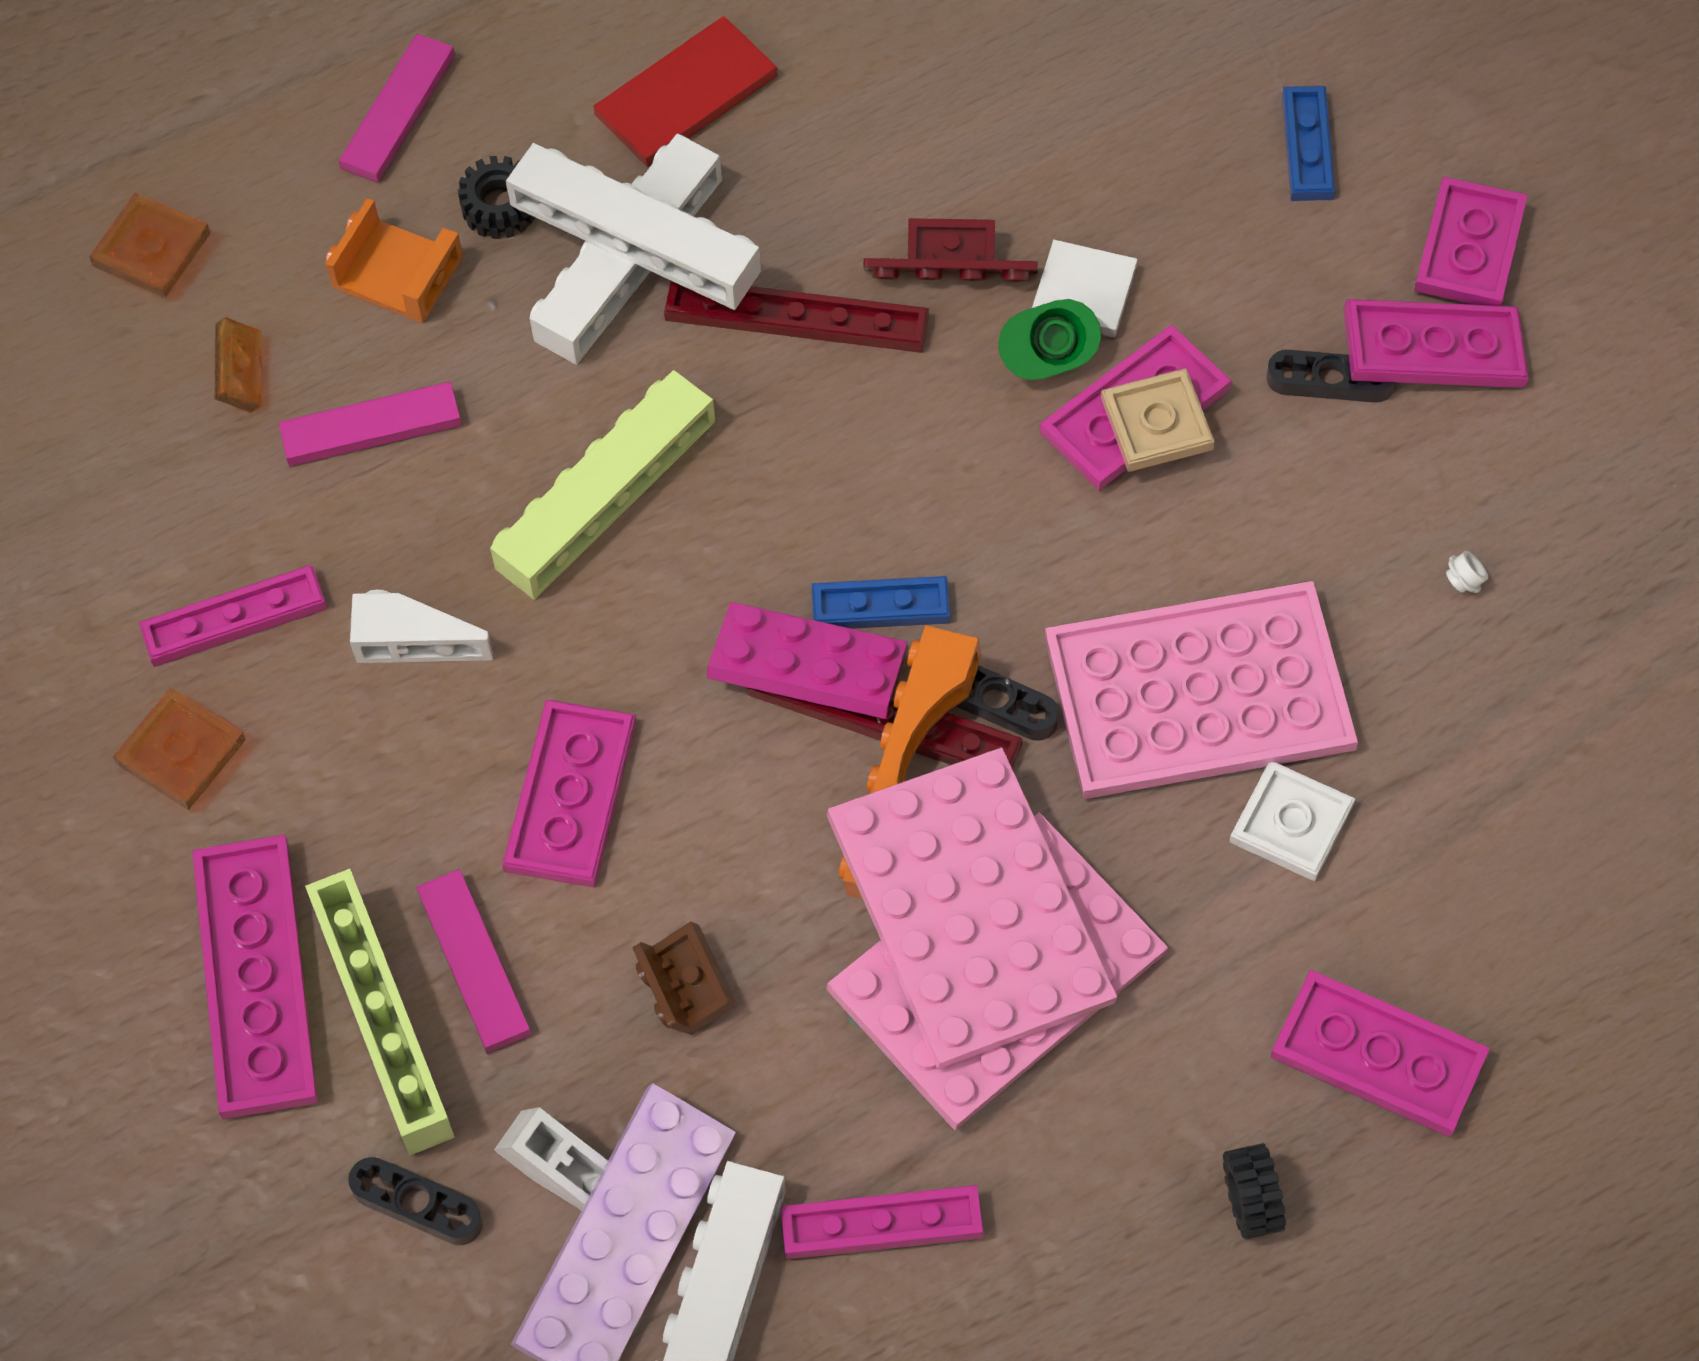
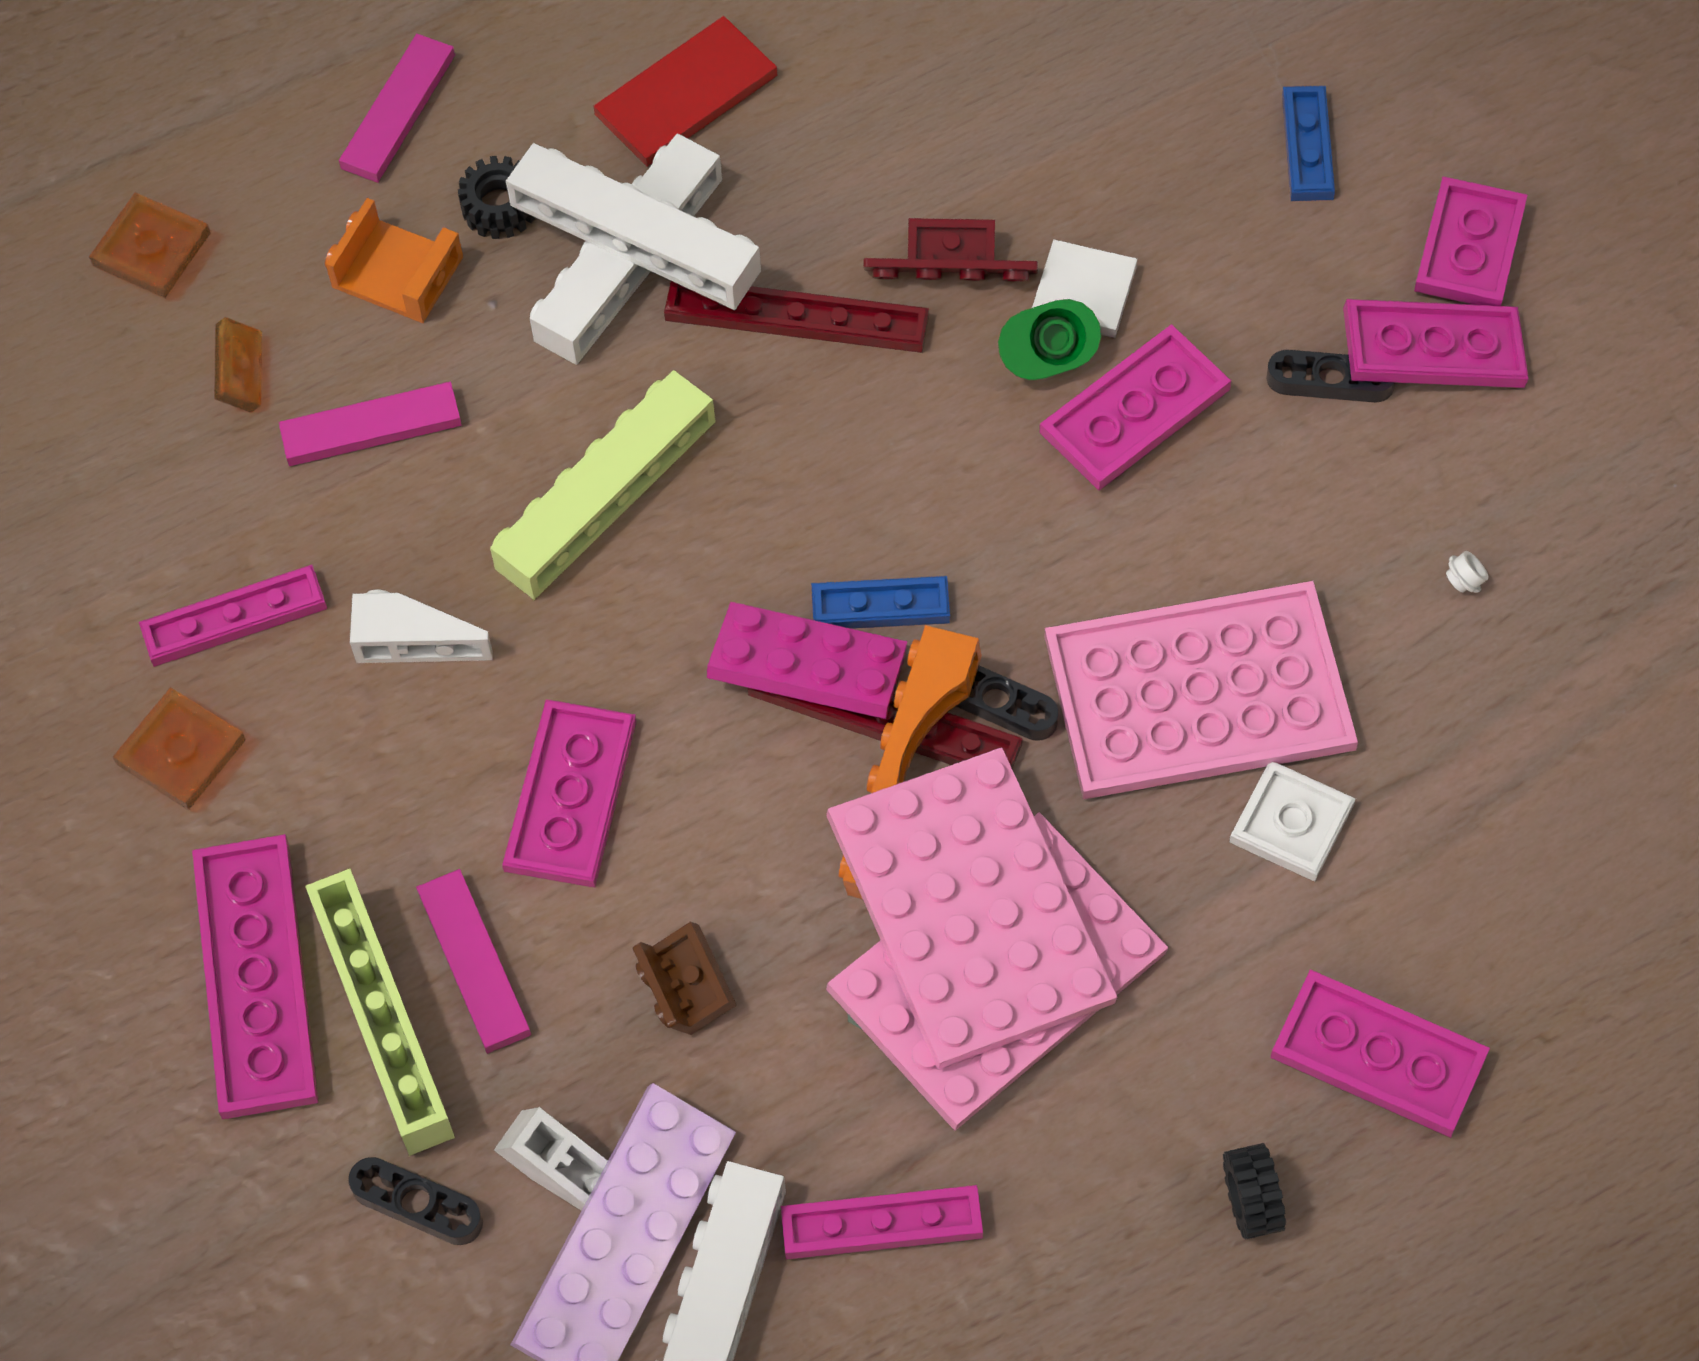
(1157, 420): tan tile -> none

